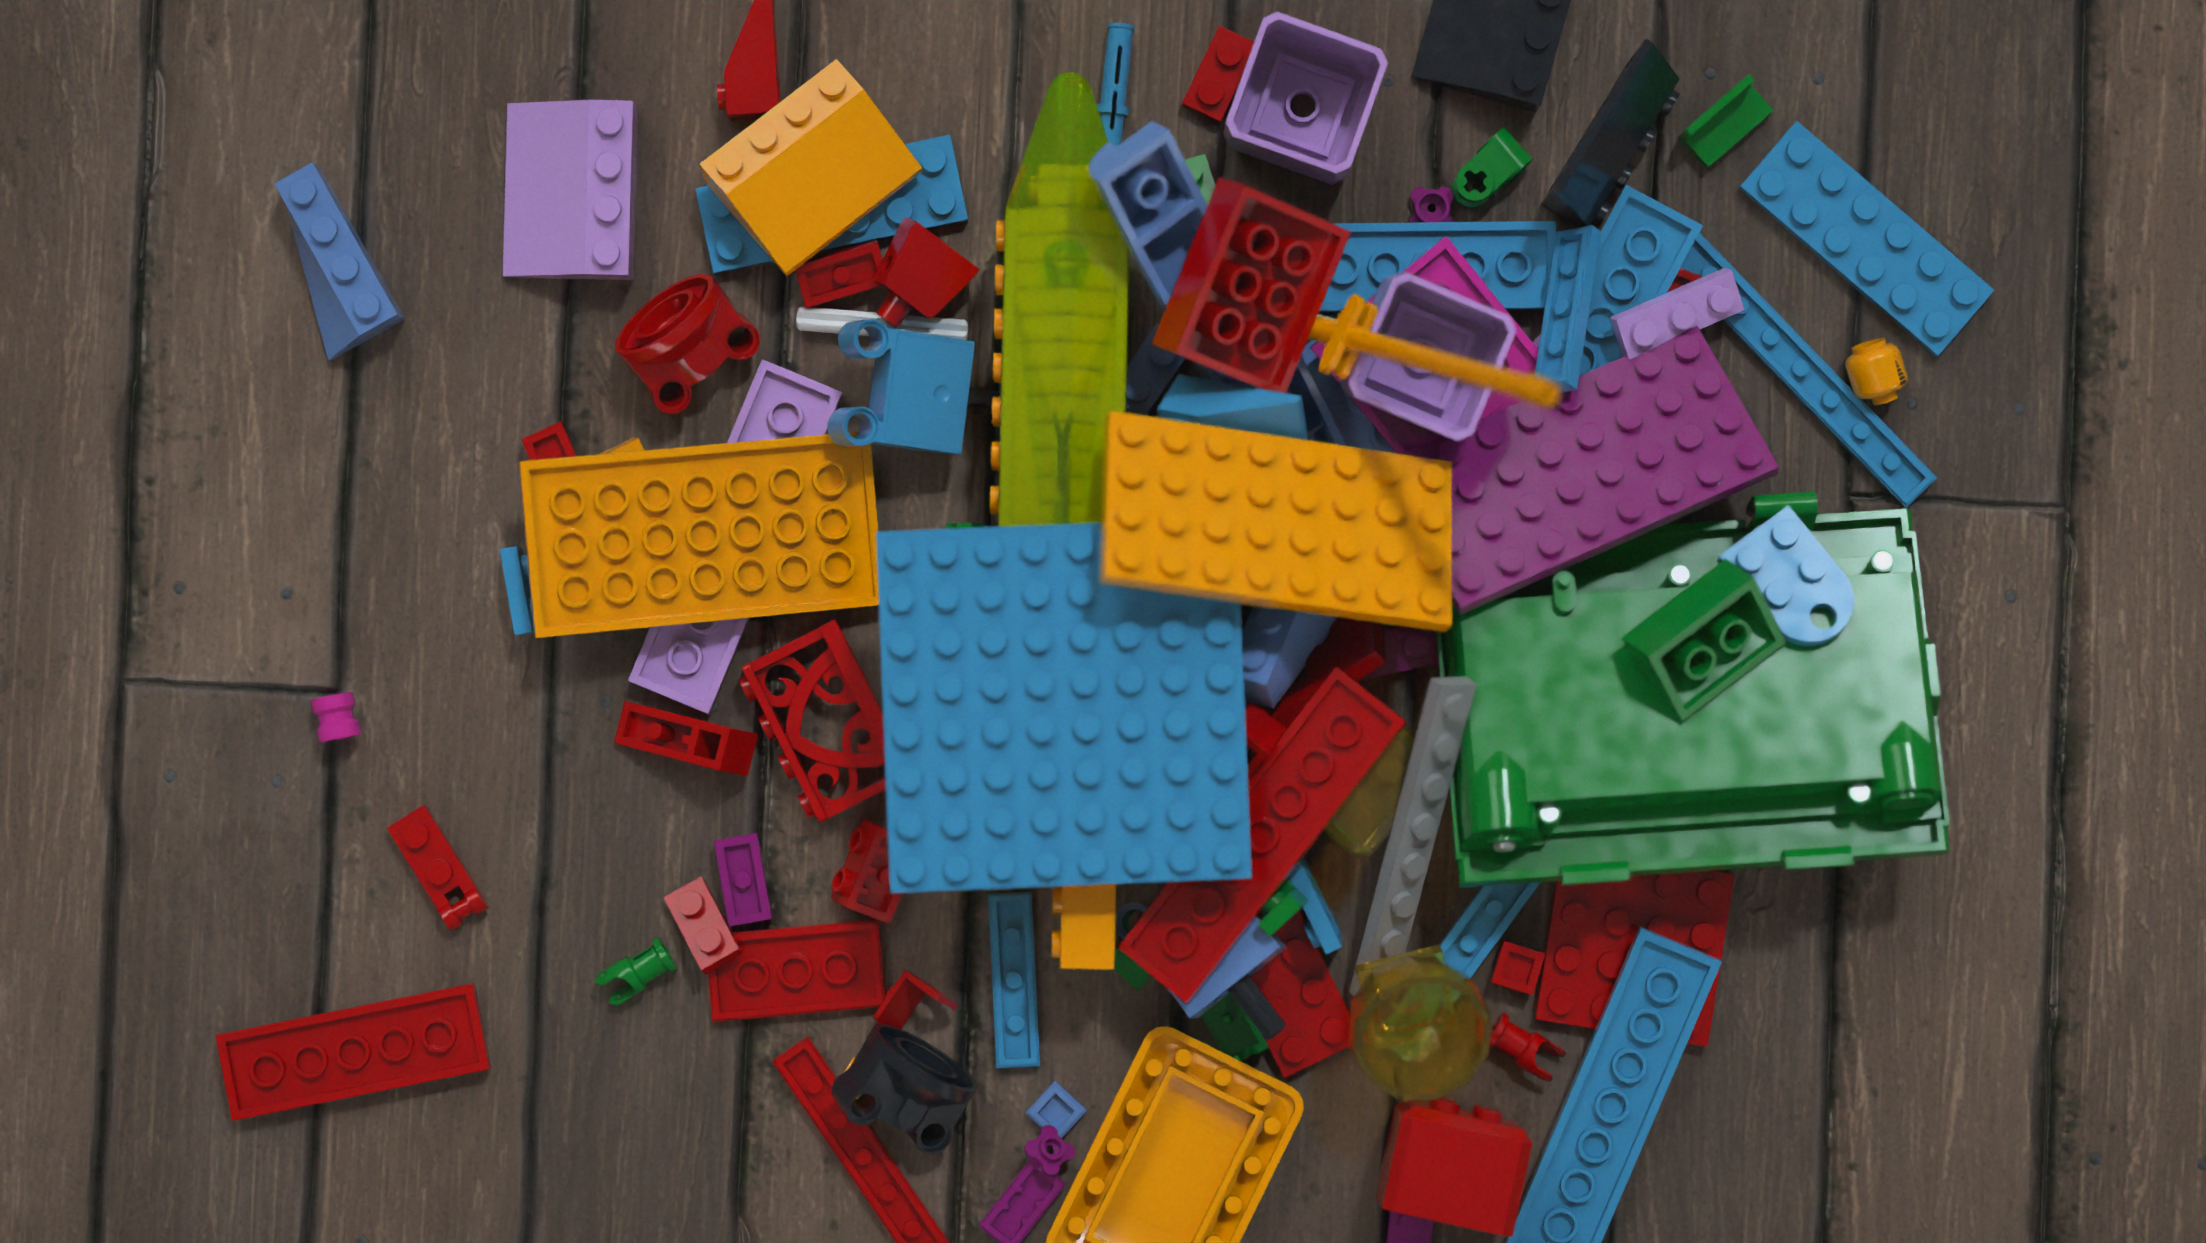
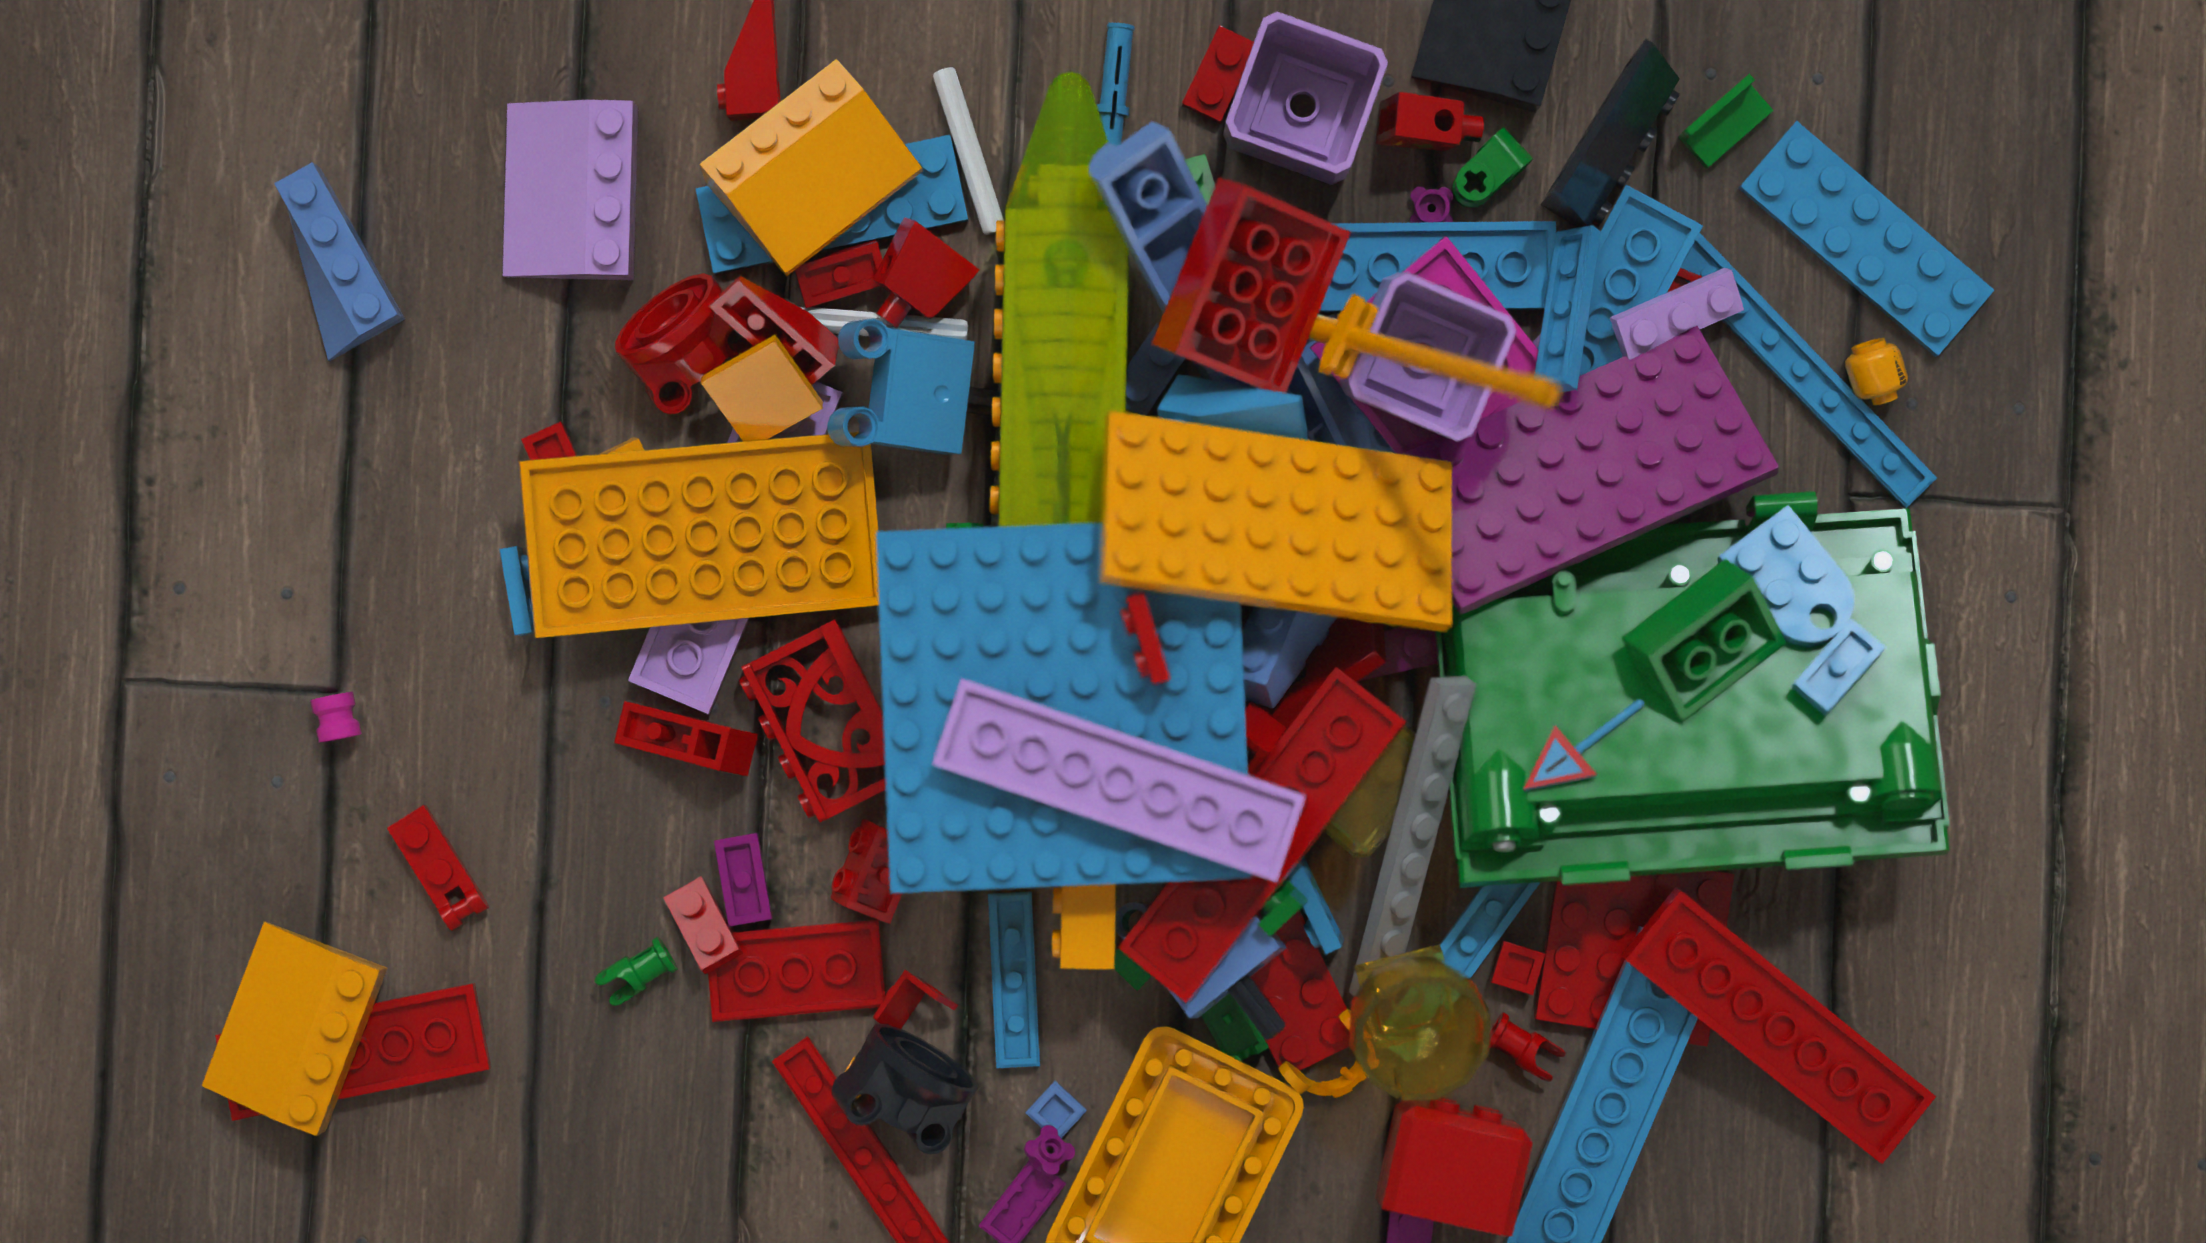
(294, 1028): none -> light orange slope
(762, 314): none -> red slope
(762, 391): none -> light orange tile
(968, 149): none -> white axle
(1118, 780): none -> lavender plate
(1139, 621): none -> red plate
(1335, 1087): none -> light orange piece
(1410, 122): none -> red torso
(1562, 762): none -> piece
(1778, 1025): none -> red plate
(1838, 667): none -> plate

